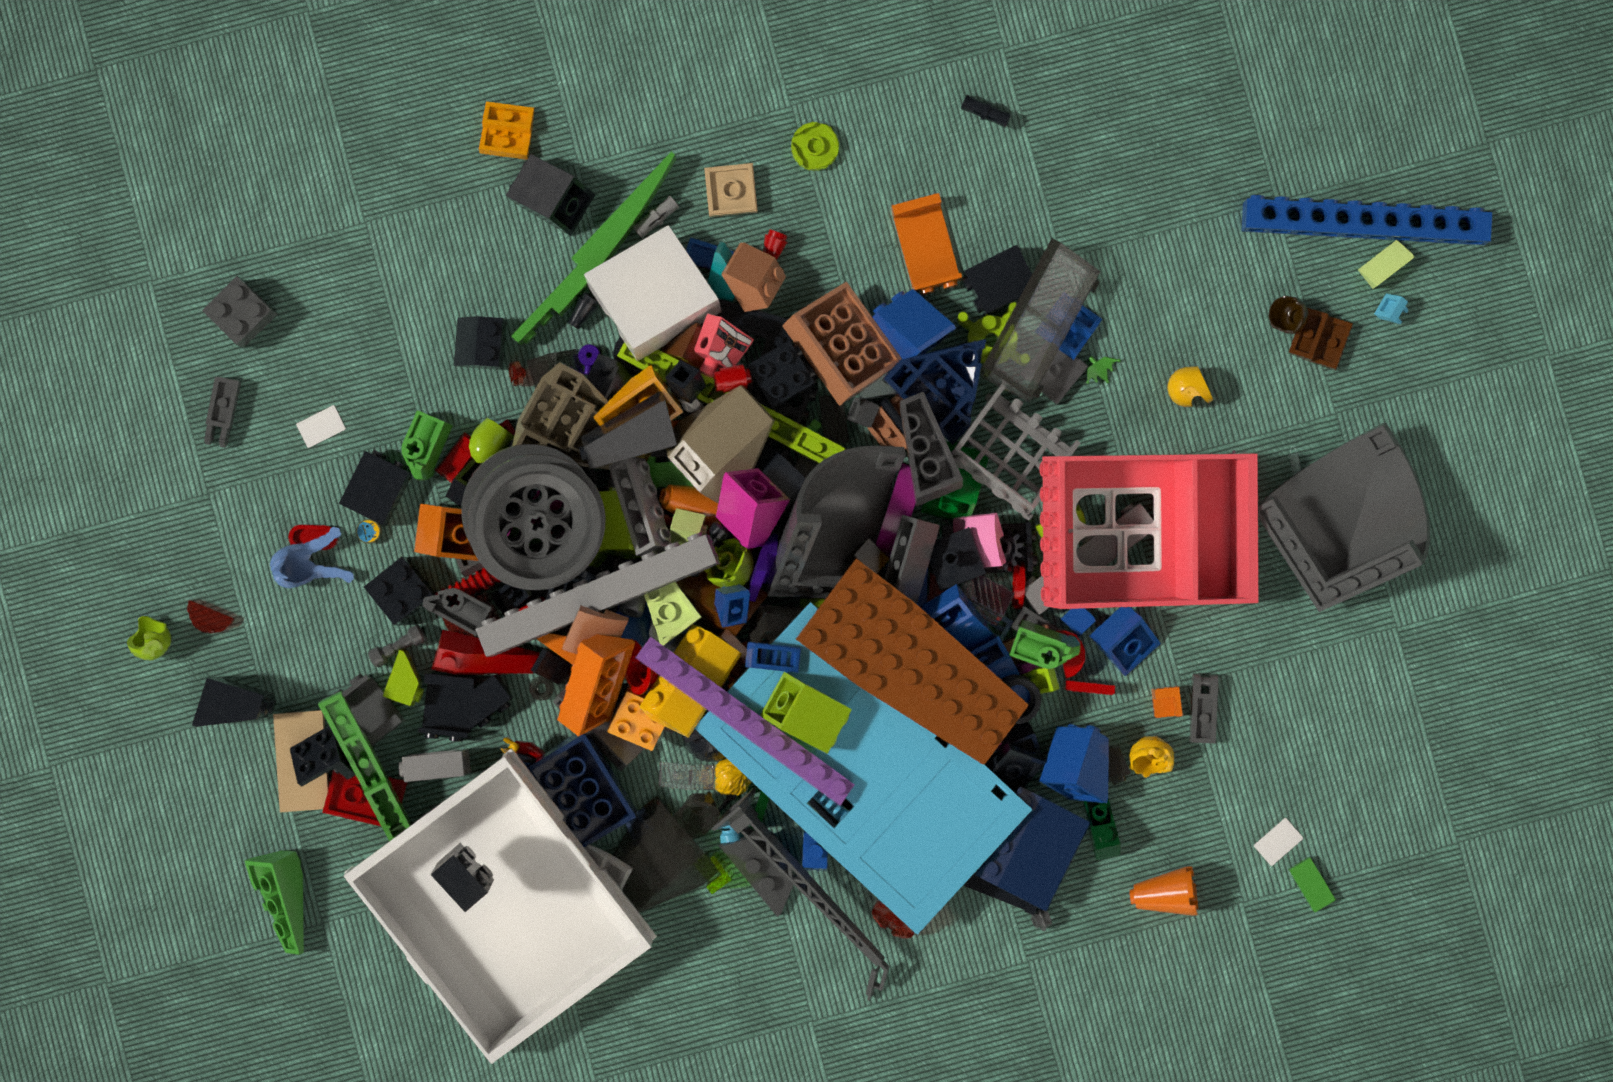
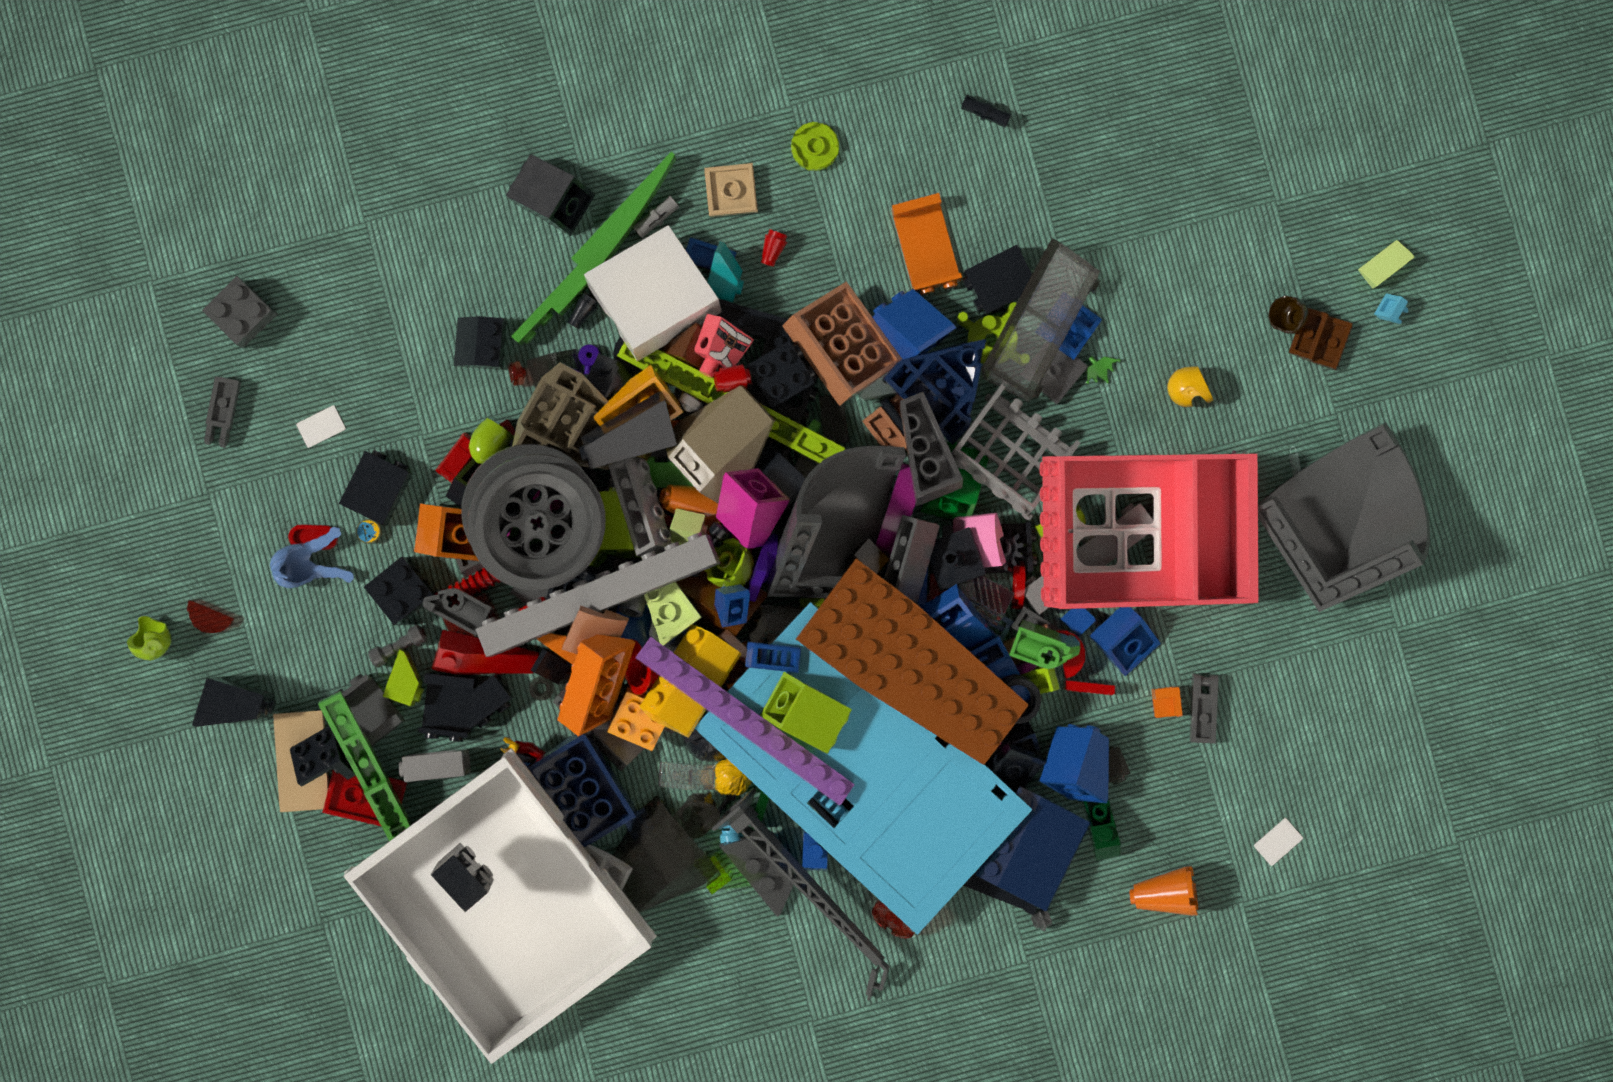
(281, 885): bright green wedge -> none
(428, 435): bright green piece -> none
(506, 130): light orange slope -> none
(512, 597): black slope -> none
(685, 381): black brick -> none
(753, 277): nougat slope -> none
(862, 412): dark grey slope -> none
(1151, 756): yellow hair -> none
(1311, 884): bright green tile -> none
(1477, 234): blue brick -> none

